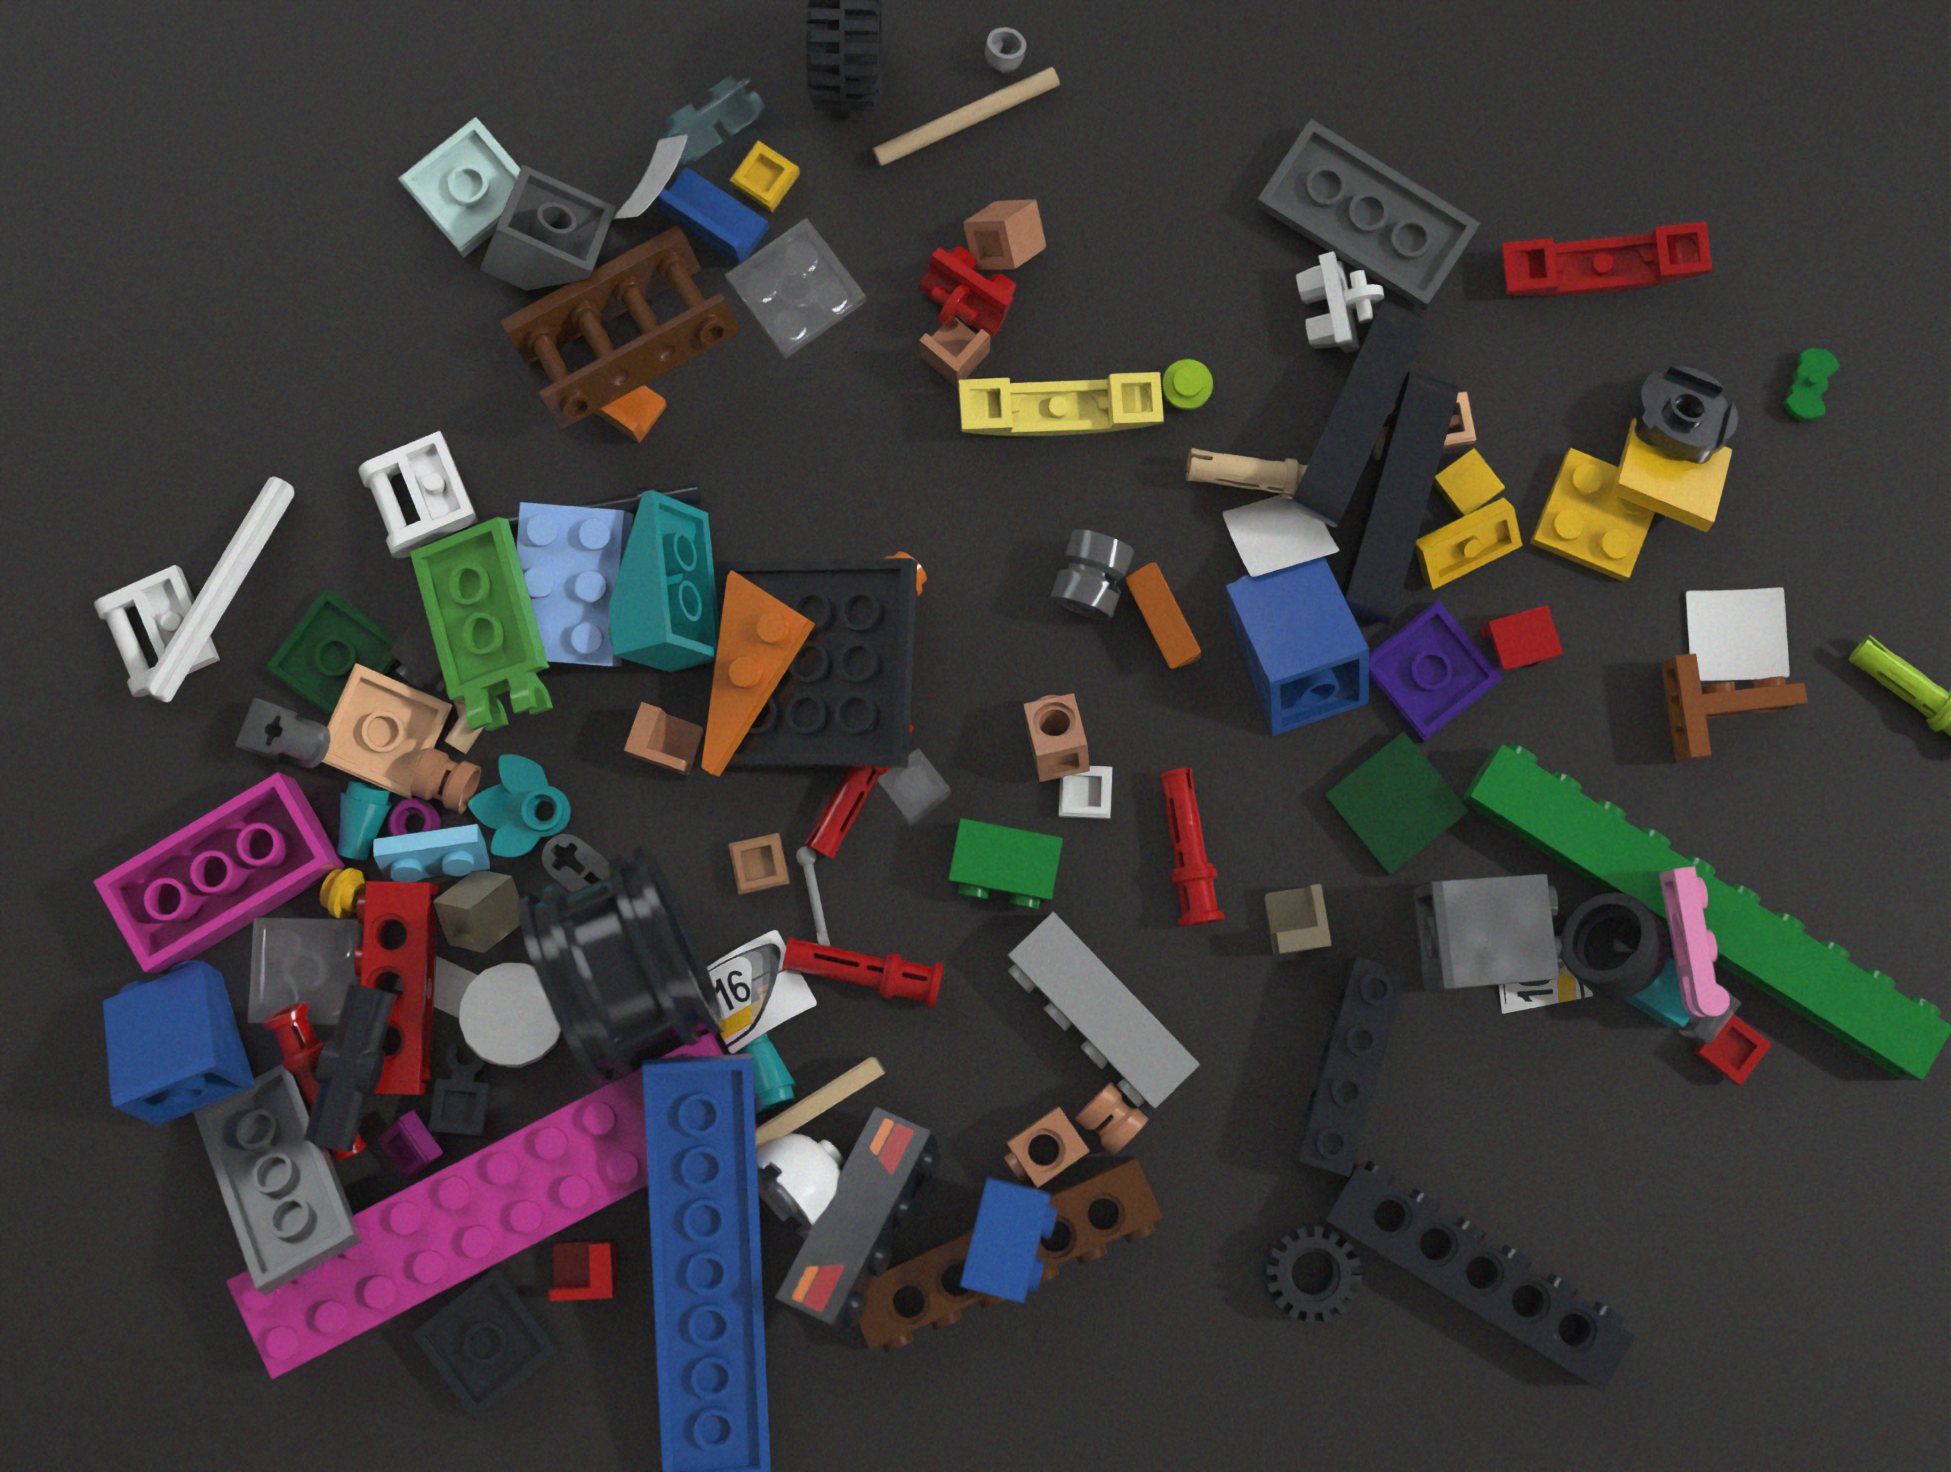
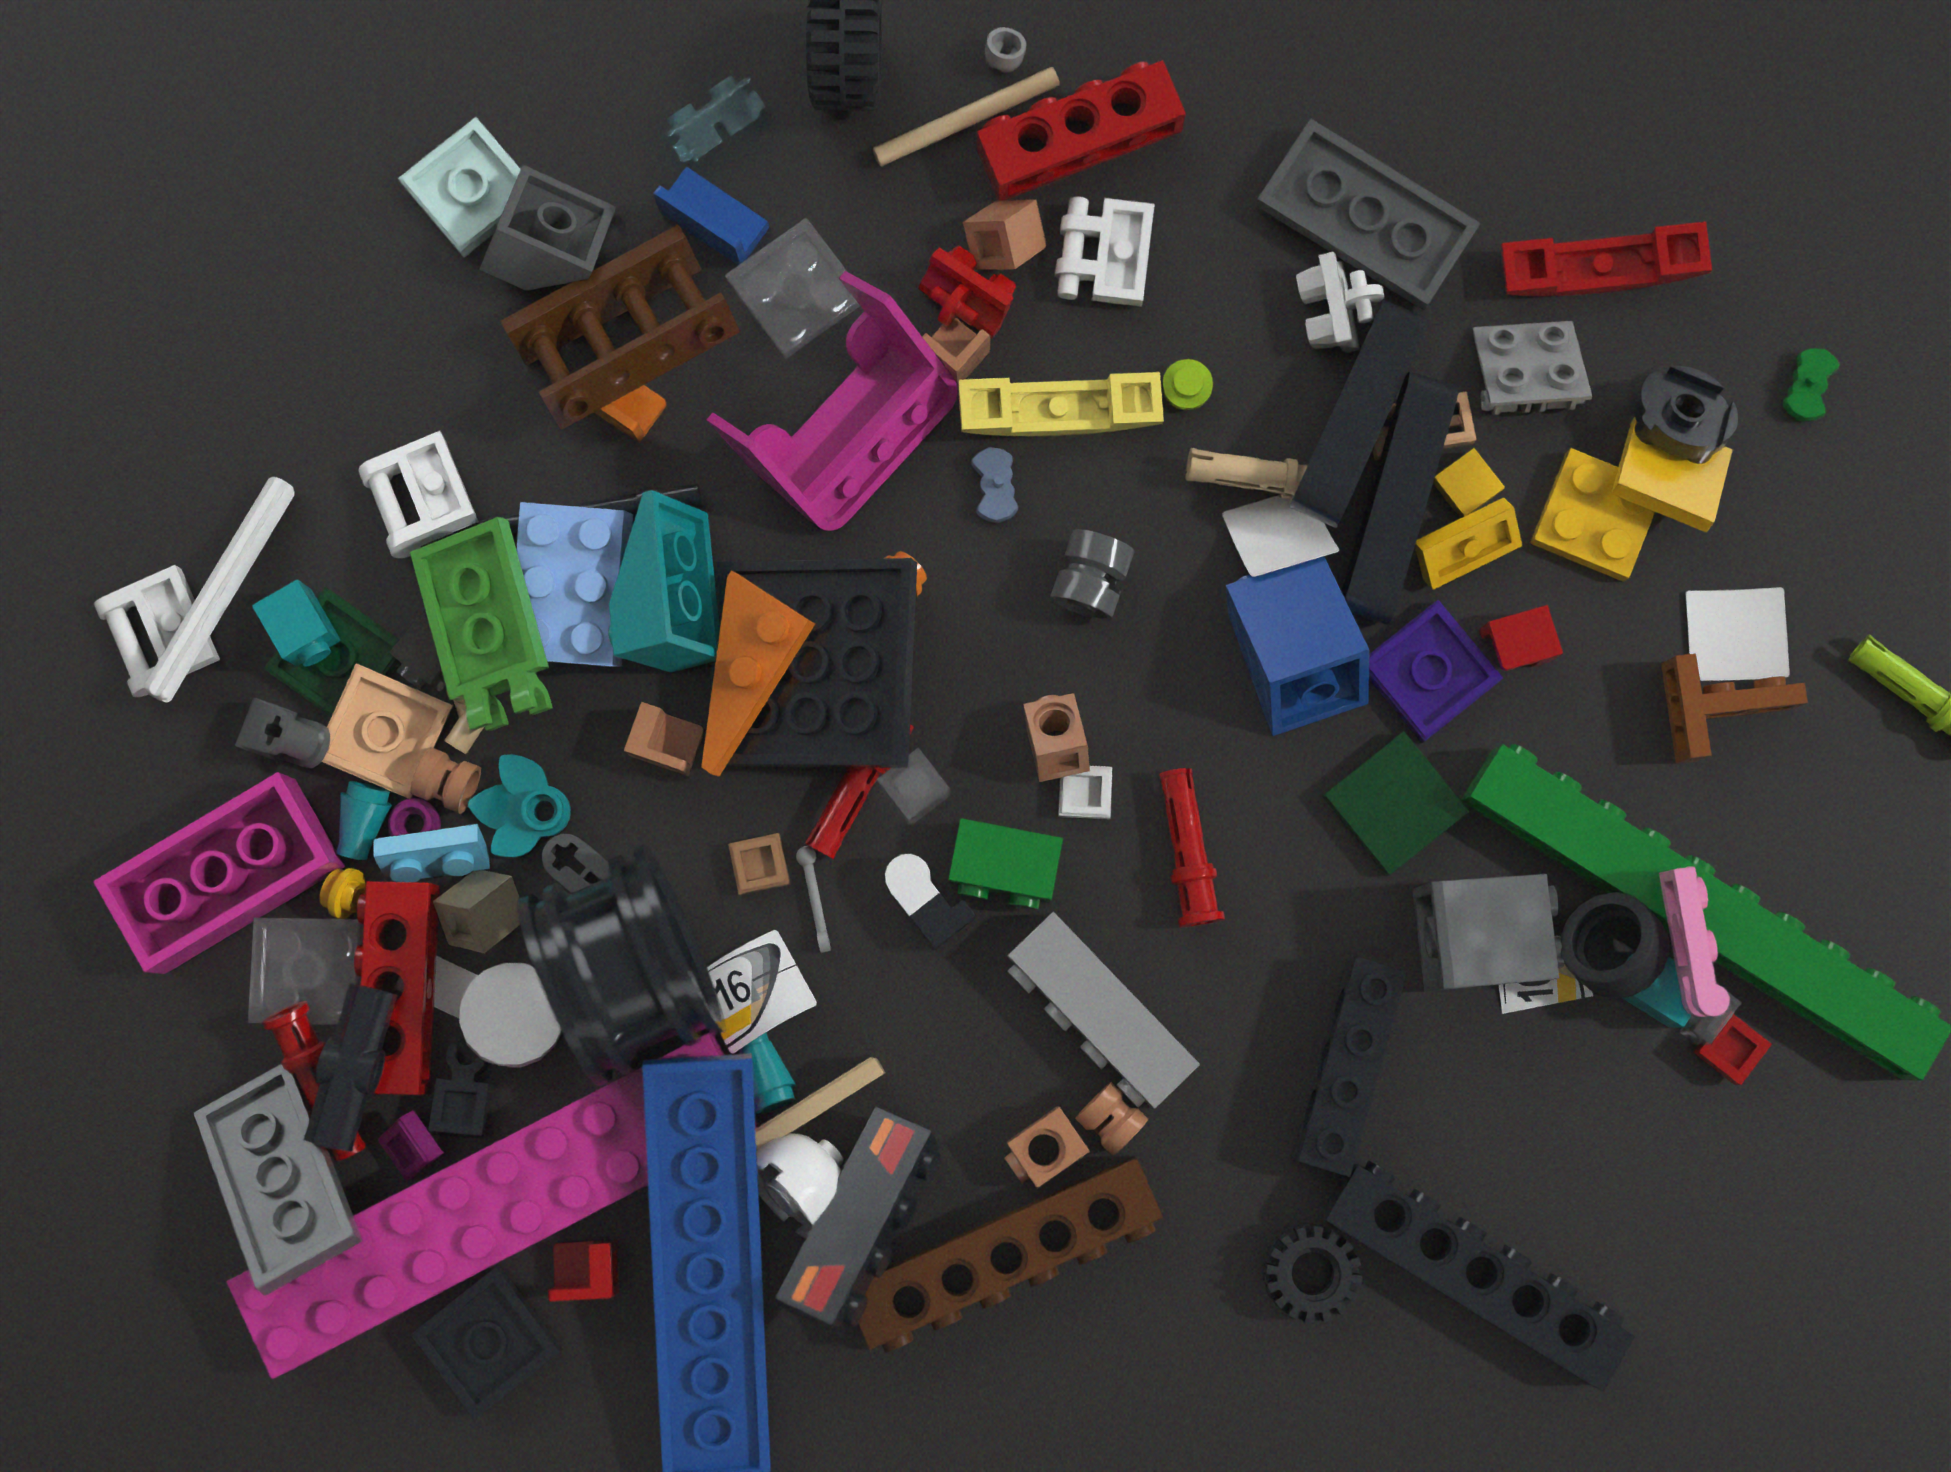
(174, 1044): blue slope -> none
(297, 624): none -> teal brick
(660, 170): white sticker -> none
(764, 176): yellow tile -> none
(863, 425): none -> dark pink windscreen
(888, 975): red pin -> none
(912, 888): none -> leg
(996, 486): none -> sand blue piece
(1007, 1240): blue brick -> none
(1066, 153): none -> red brick
(1122, 250): none -> white plate
(1163, 616): orange slope -> none
(1297, 920): dark tan panel -> none
(1531, 366): none -> light grey hinge

